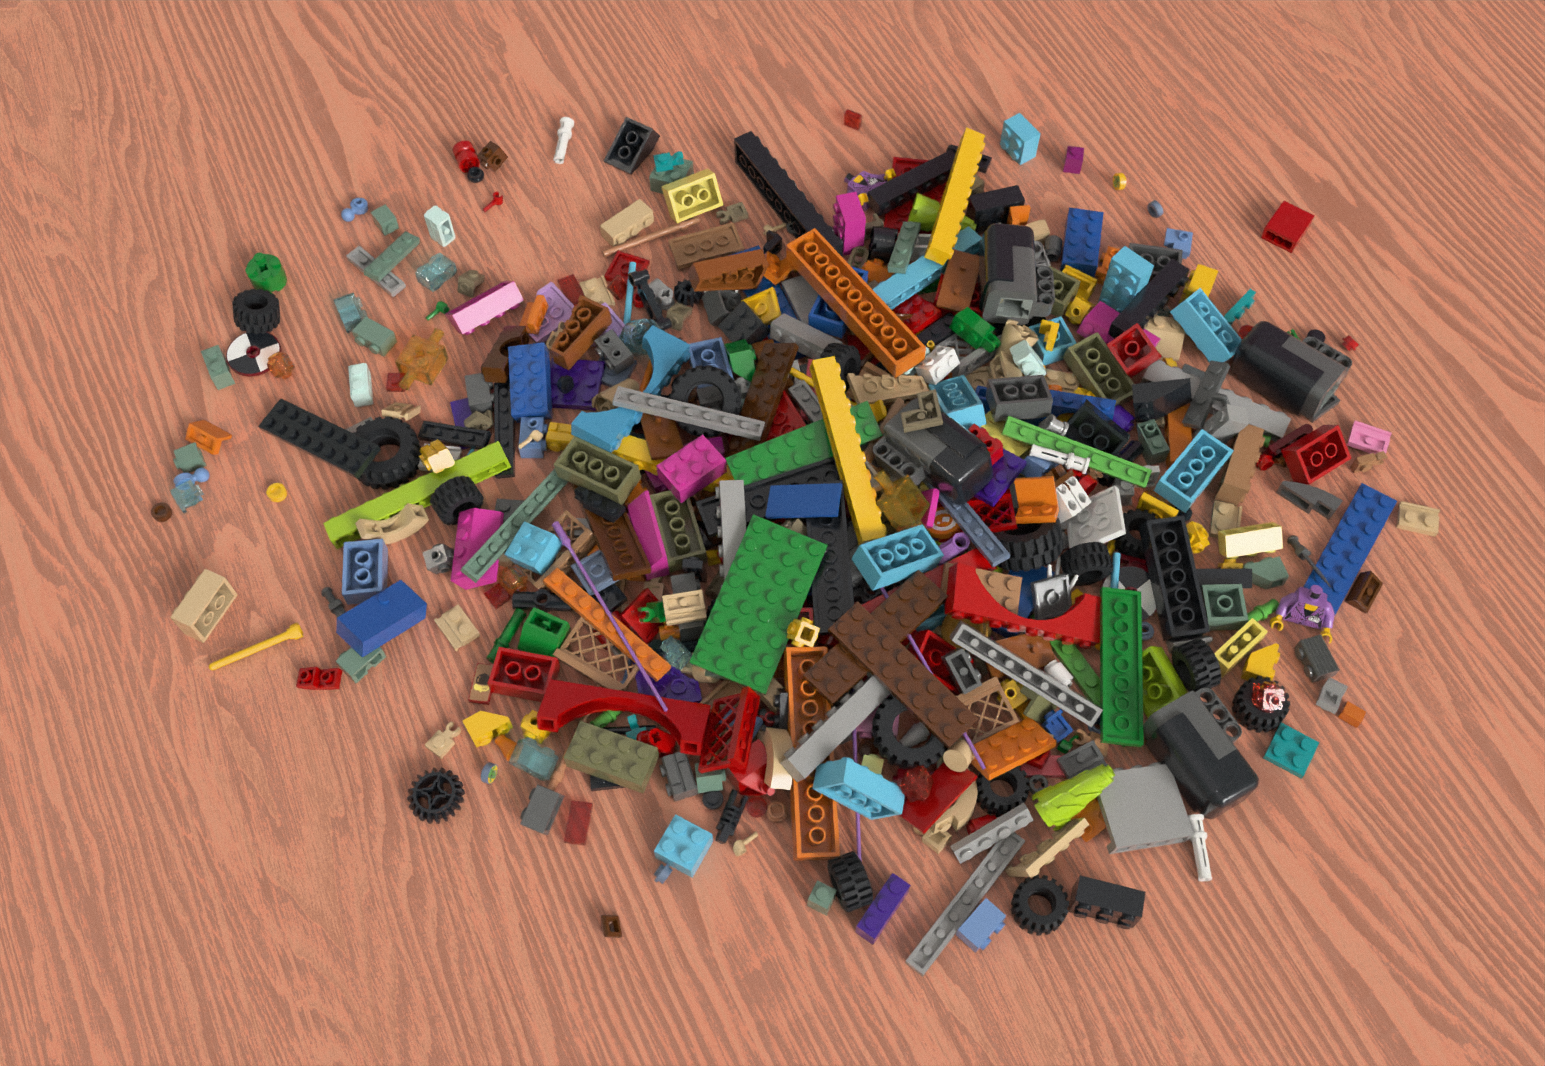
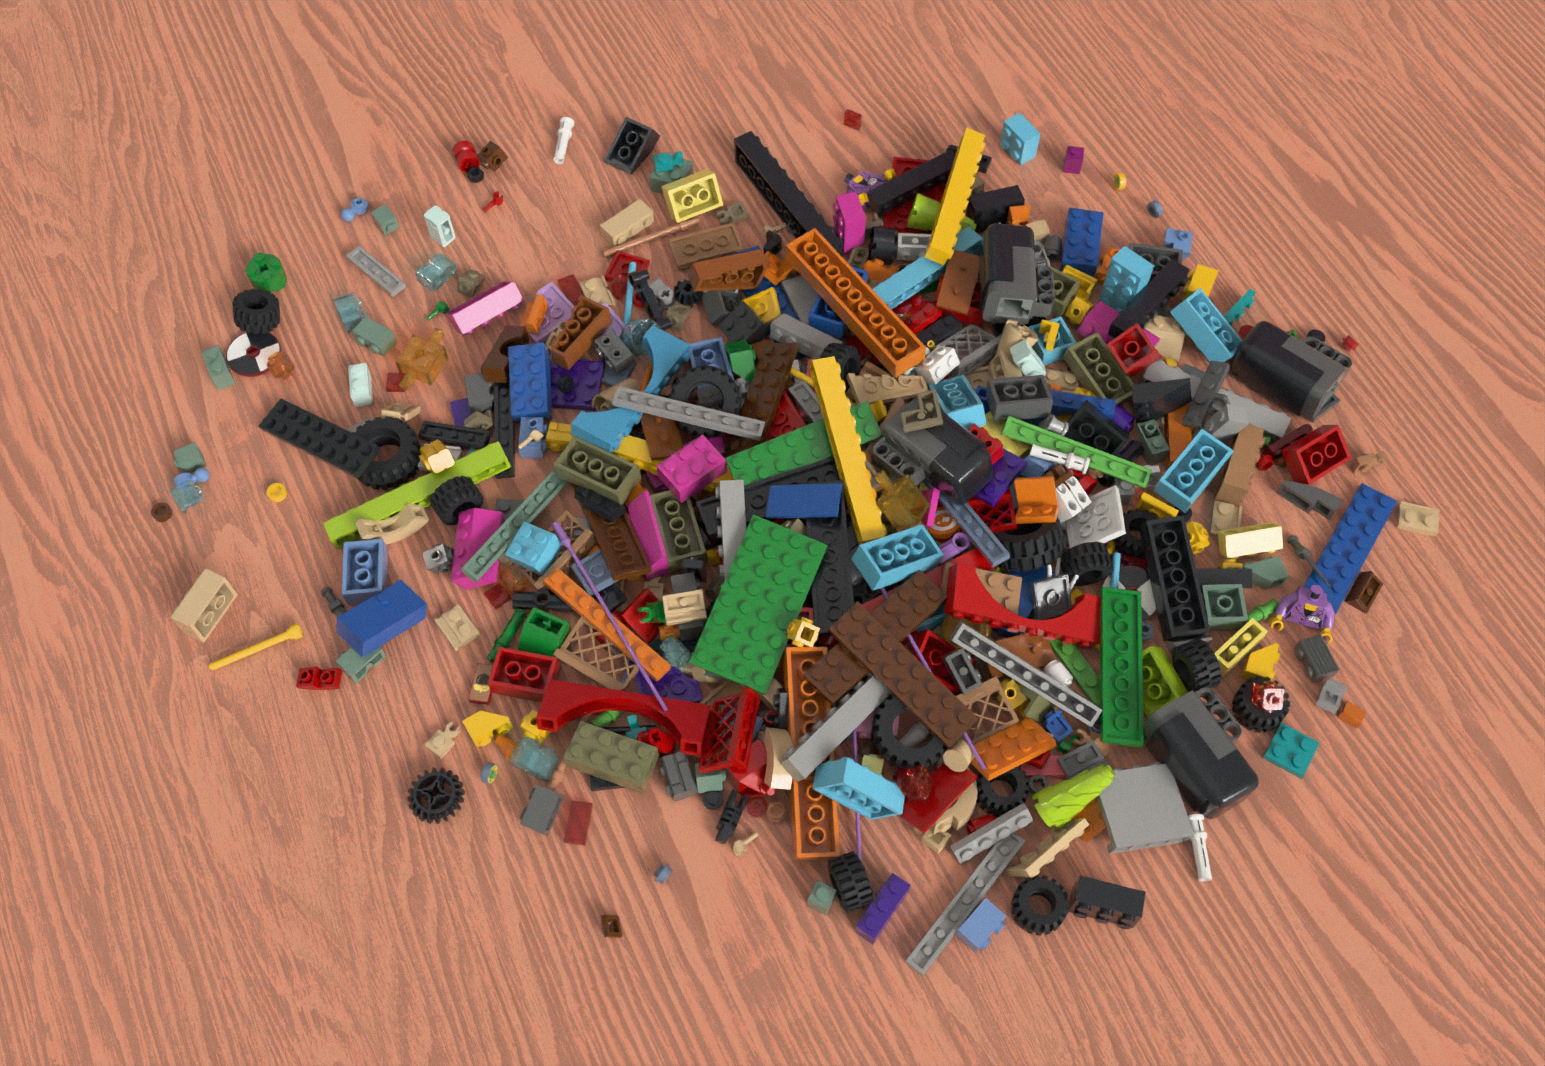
(206, 436): orange panel -> none
(391, 256): sand green plate -> none
(683, 846): medium azure brick -> none
(904, 247): sand green plate -> none
(974, 330): green brick -> none
(1287, 226): red brick -> none
(1368, 438): bright pink plate -> none

